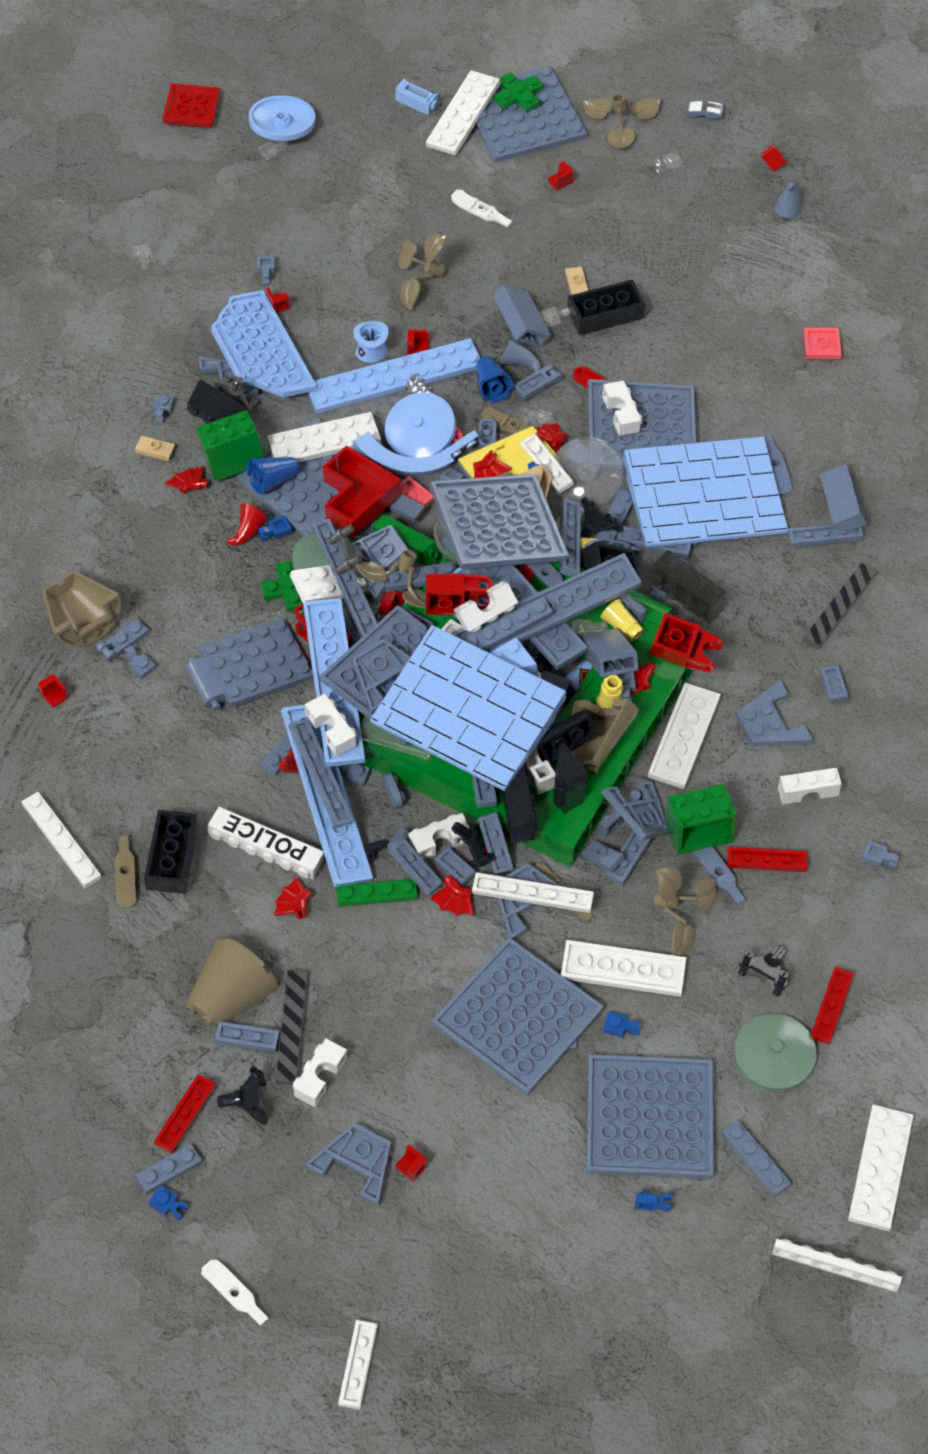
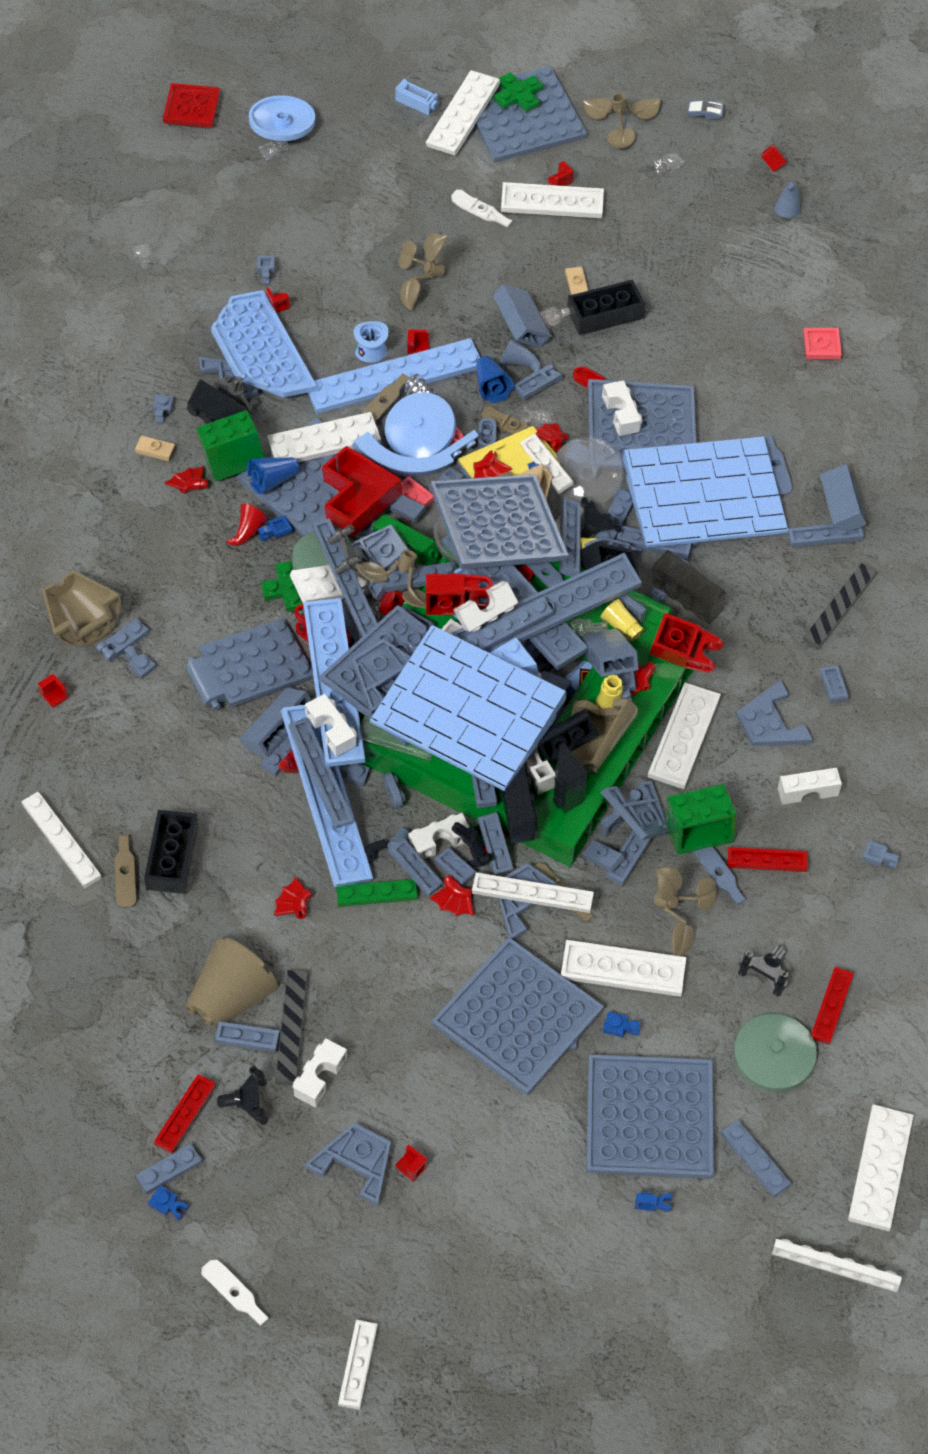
(266, 843): white brick -> none
(269, 728): none -> sand blue brick
(389, 393): none -> dark tan piece
(552, 200): none -> white plate

